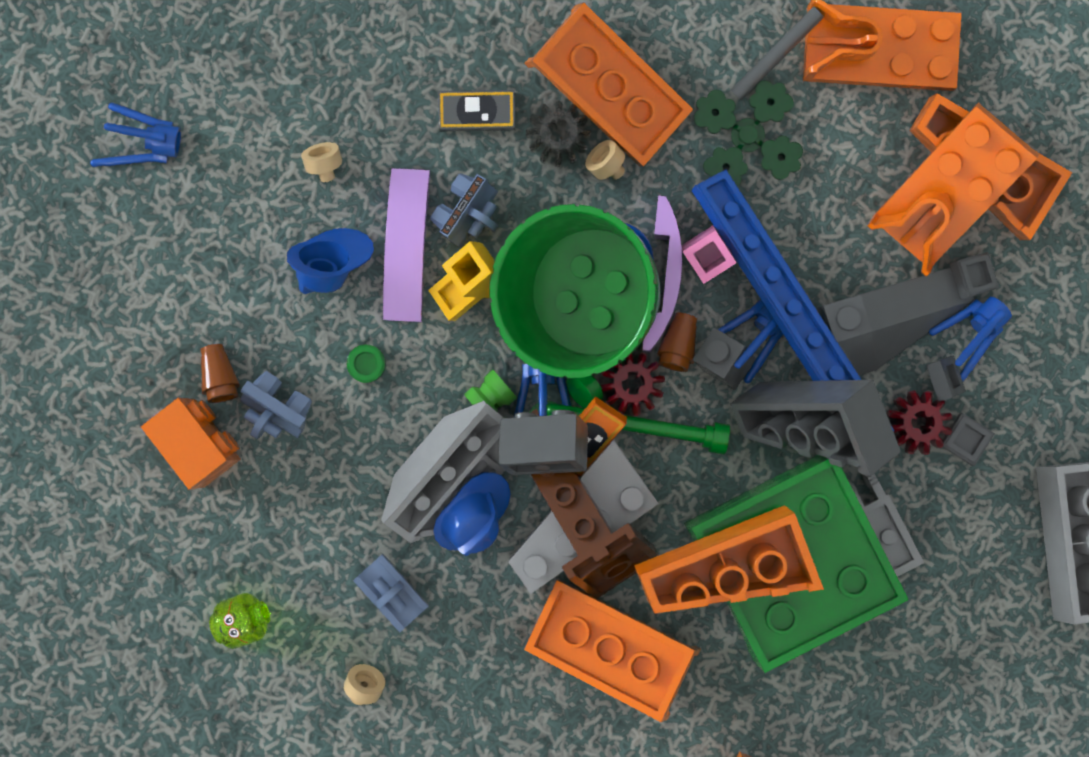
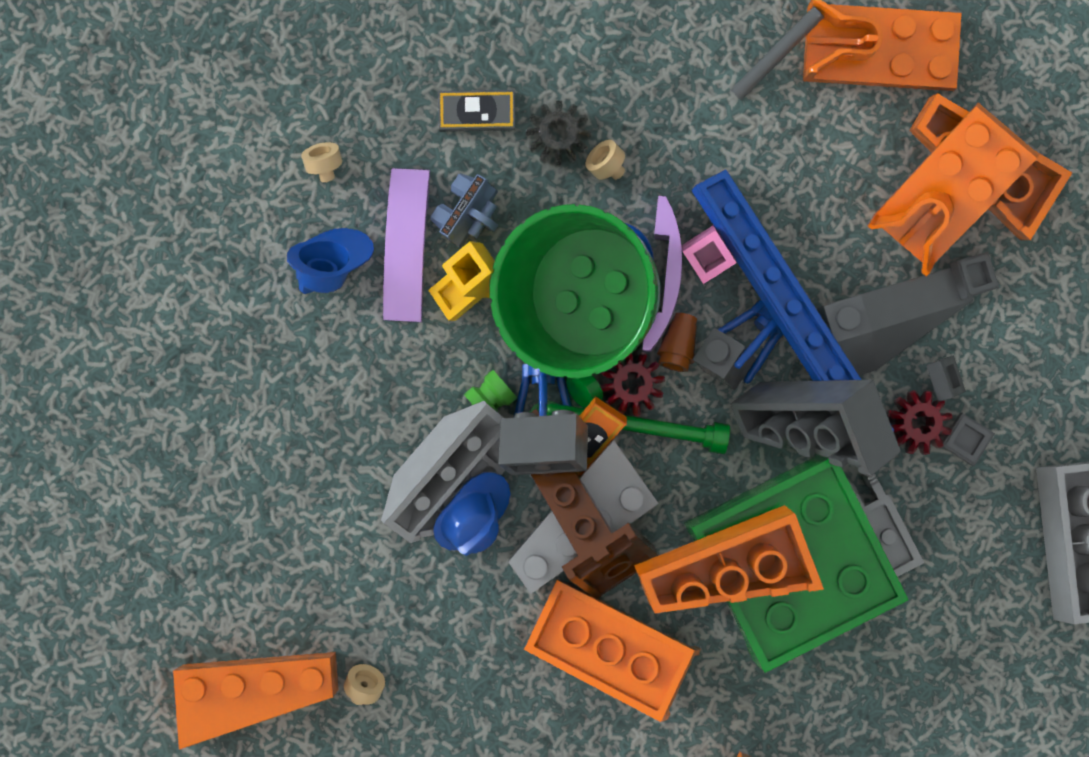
(161, 139): blue plant -> none
(192, 442): orange brick -> none
(218, 376): dark orange cone -> none
(239, 621): clear neon green head -> none
(240, 693): none -> orange wedge
(261, 399): sand blue hips -> none
(366, 363): green tile -> none
(391, 593): sand blue hips -> none
(611, 84): orange plate -> none
(748, 133): dark green plant -> none
(987, 321): blue plant -> none

